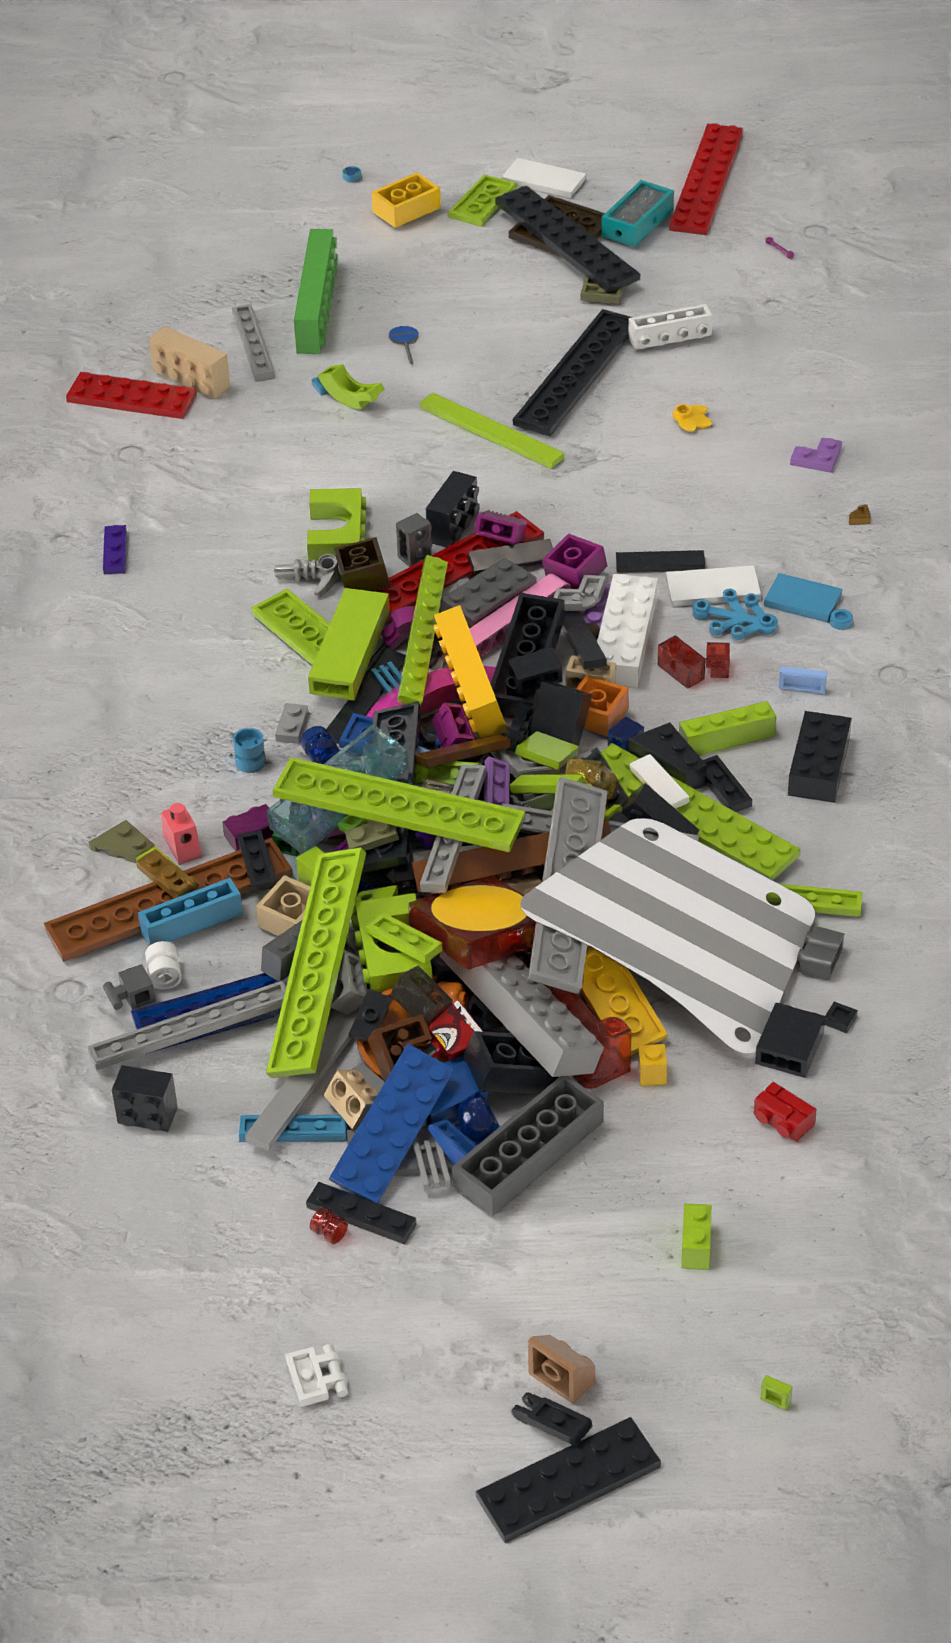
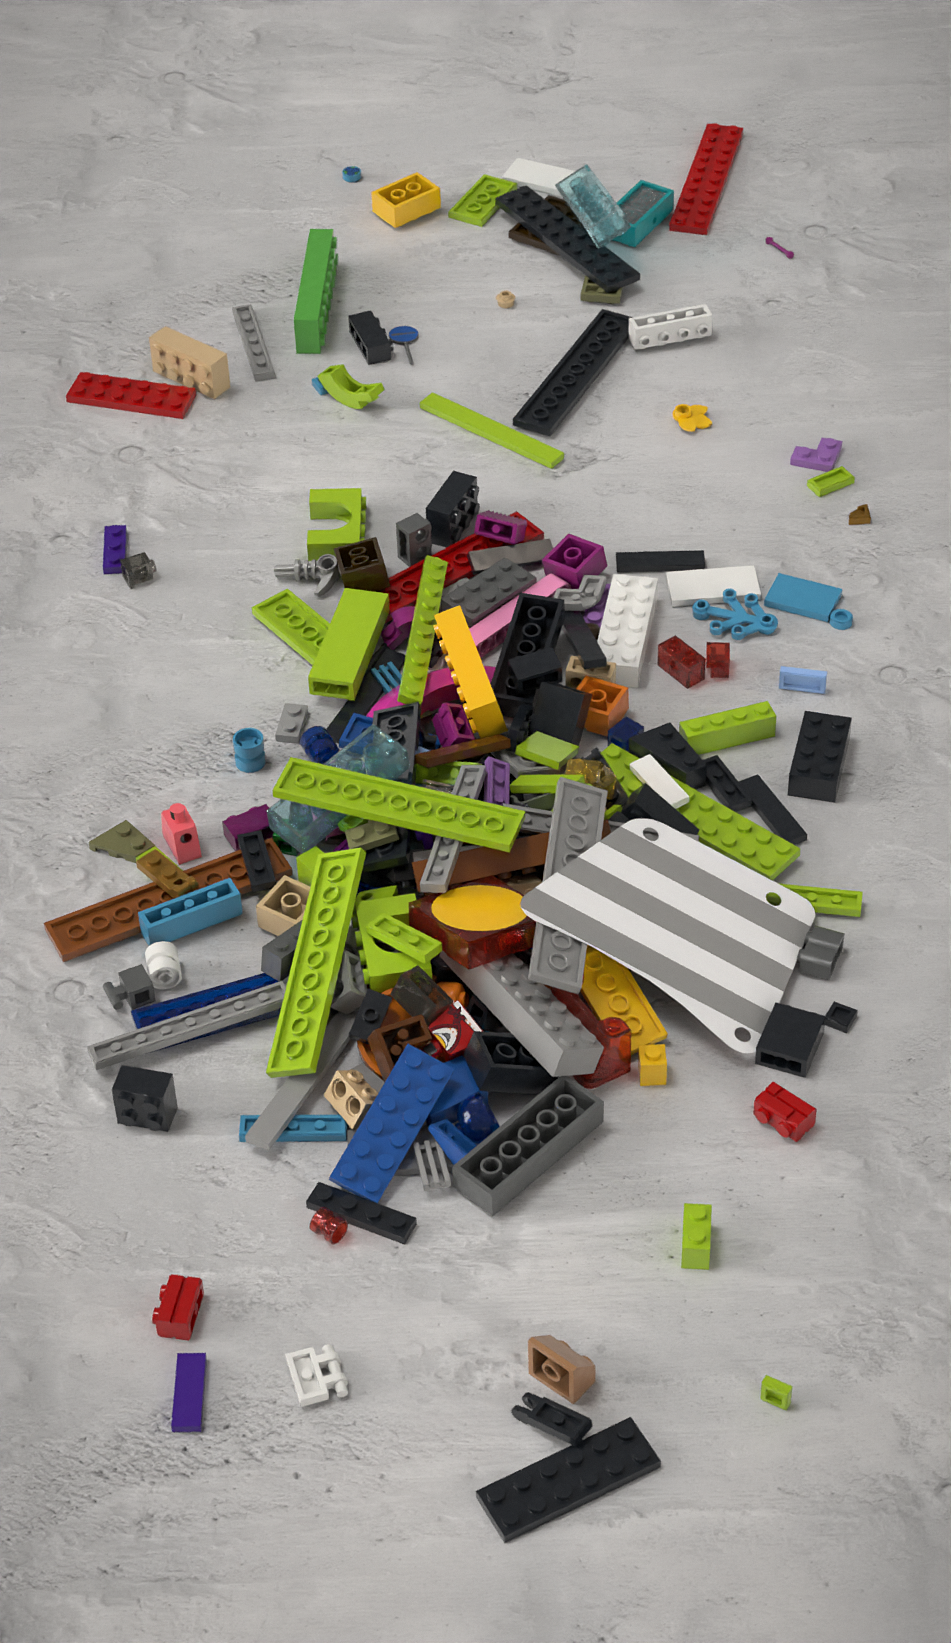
(137, 569): none -> clear smoke brick
(178, 1307): none -> red brick
(189, 1392): none -> dark purple tile
(370, 337): none -> black brick
(505, 299): none -> tan plate
(593, 206): none -> clear light blue brick
(773, 811): none -> black tile
(830, 481): none -> lime tile

